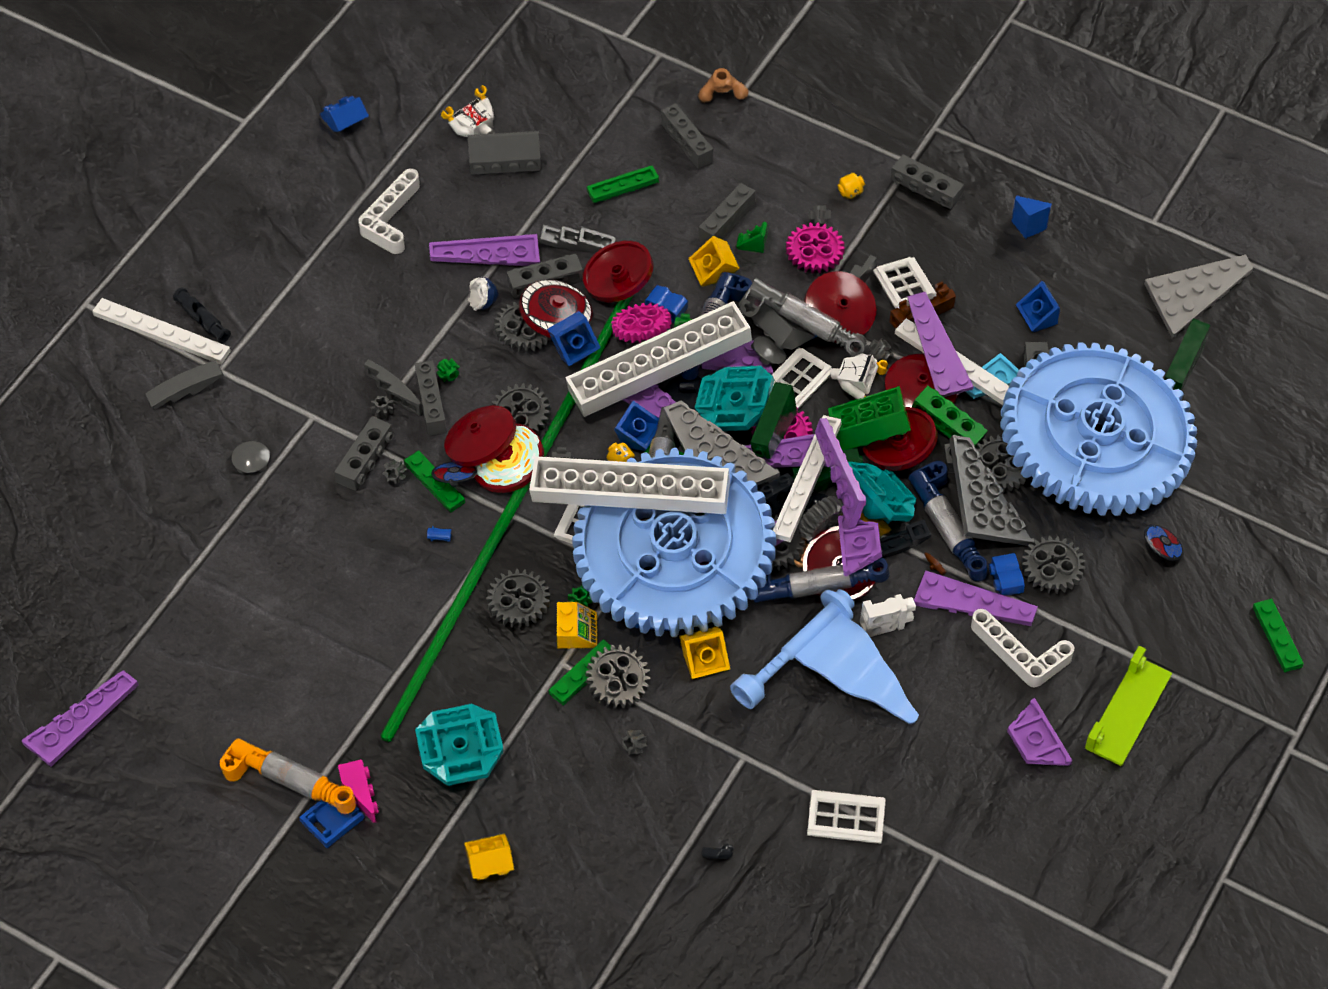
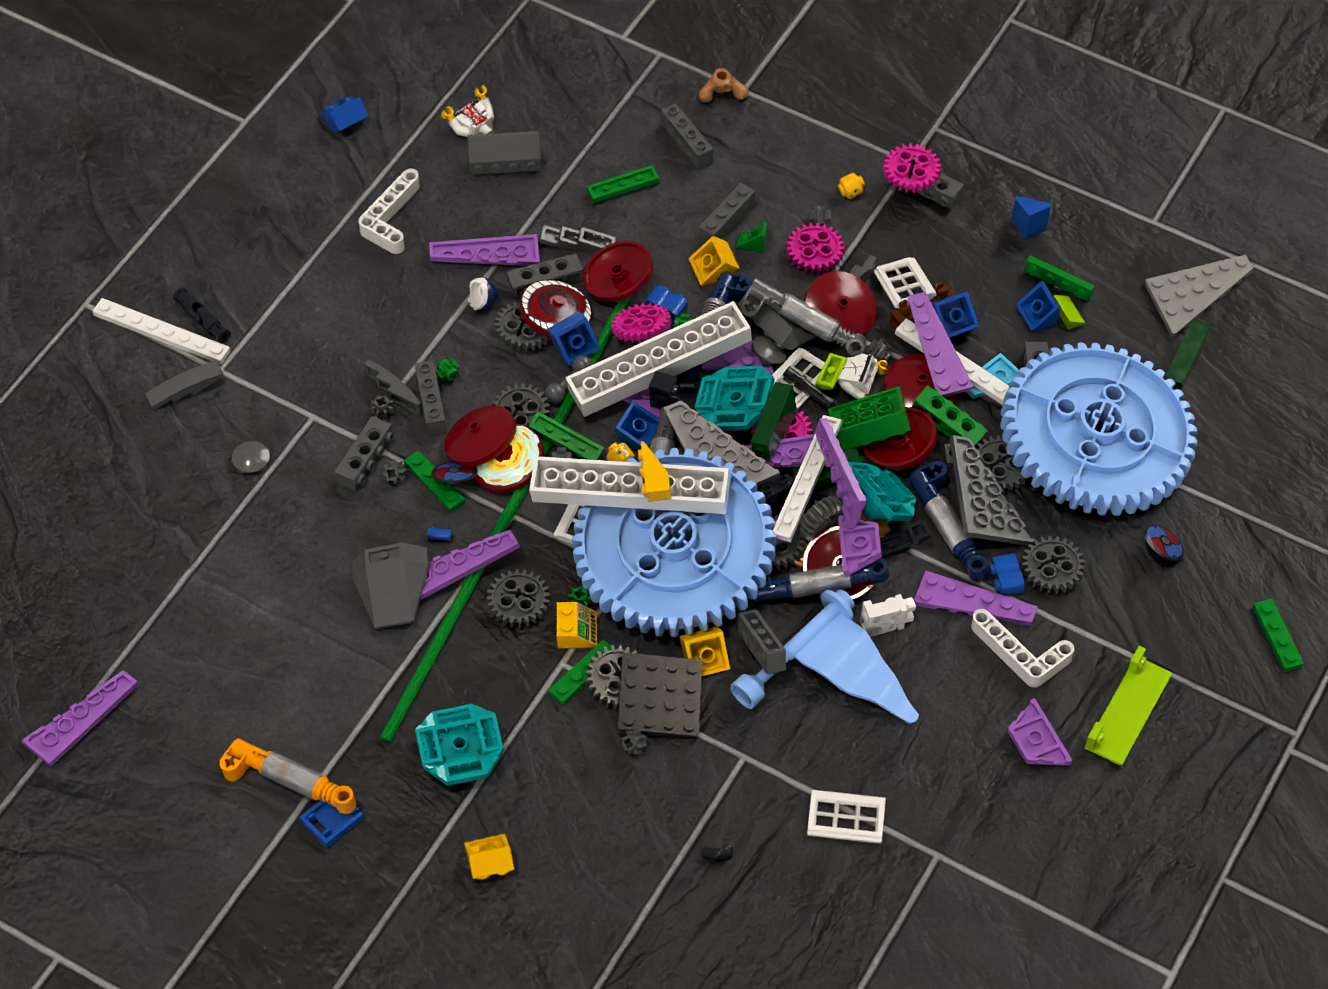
(355, 776): dark pink slope -> none
(391, 582): none -> dark grey wedge
(460, 563): none -> medium lavender wing
(556, 392): none -> dark grey piece
(565, 437): none -> green plate
(656, 477): none -> yellow slope
(660, 695): none -> black plate
(663, 390): none -> black brick
(762, 641): none -> dark grey brick
(813, 391): none -> black pin
(830, 372): none -> lime slope
(899, 163): none -> dark pink gear
(935, 564): reddish brown helmet -> none
(956, 314): none -> blue brick
(1059, 278): none -> green plate
(1068, 312): none -> lime slope

